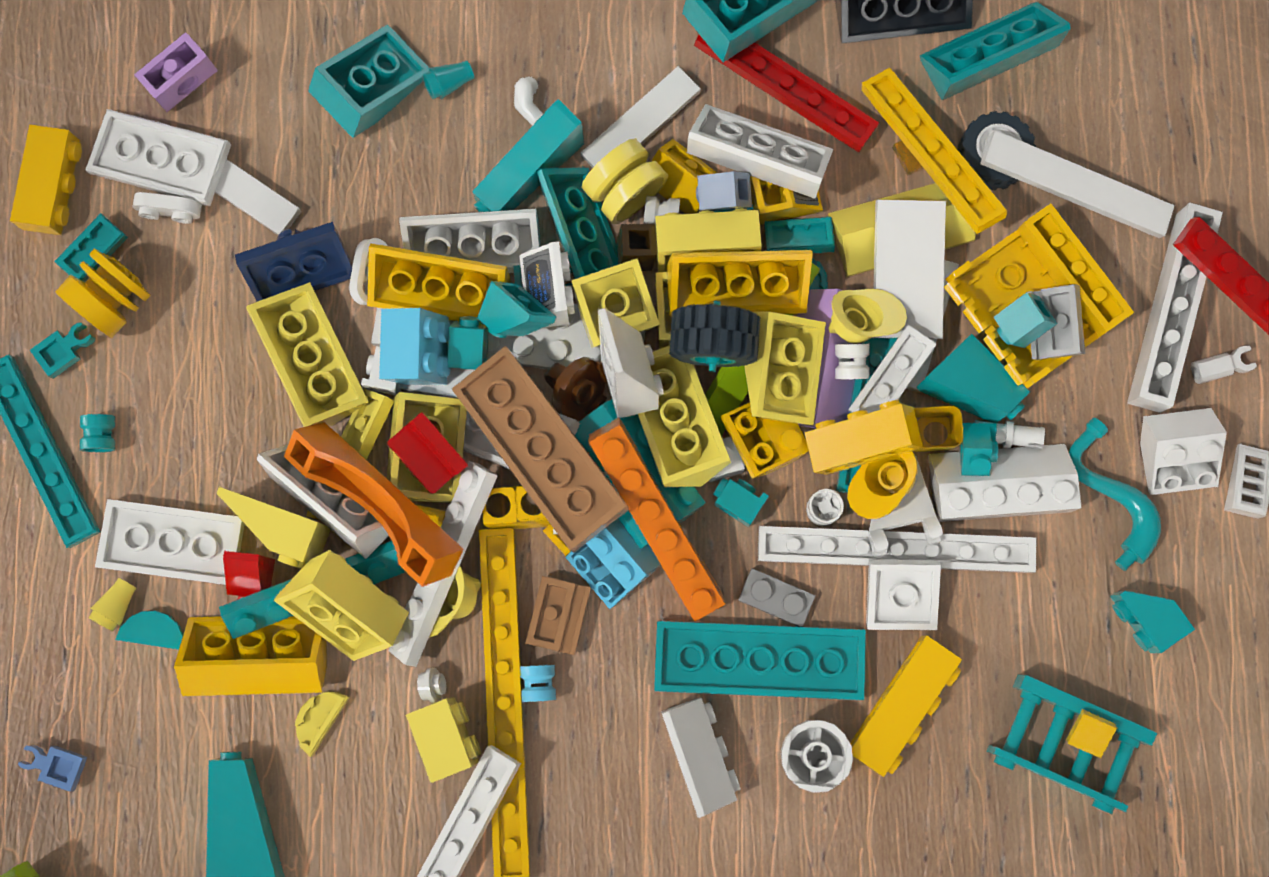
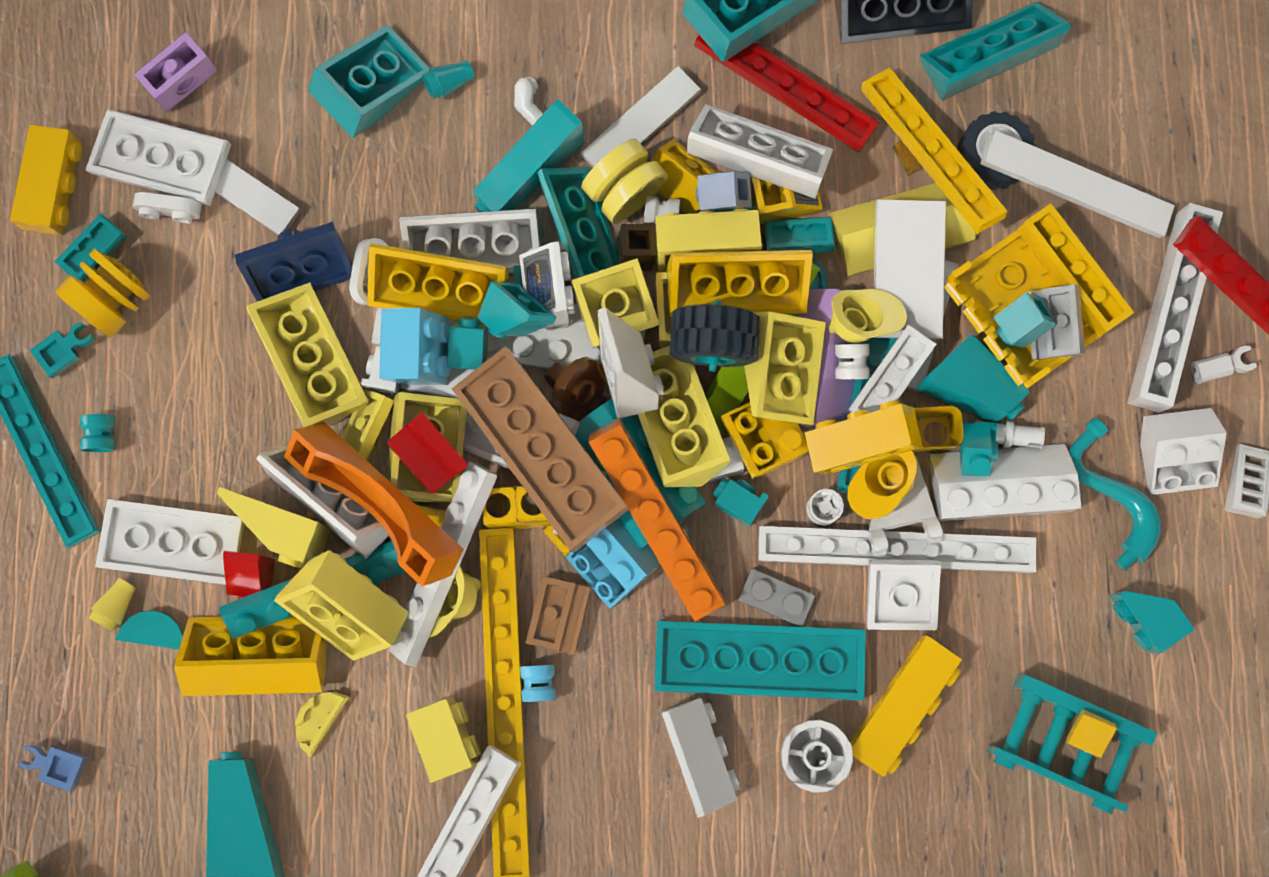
(431, 685): white plate -> none

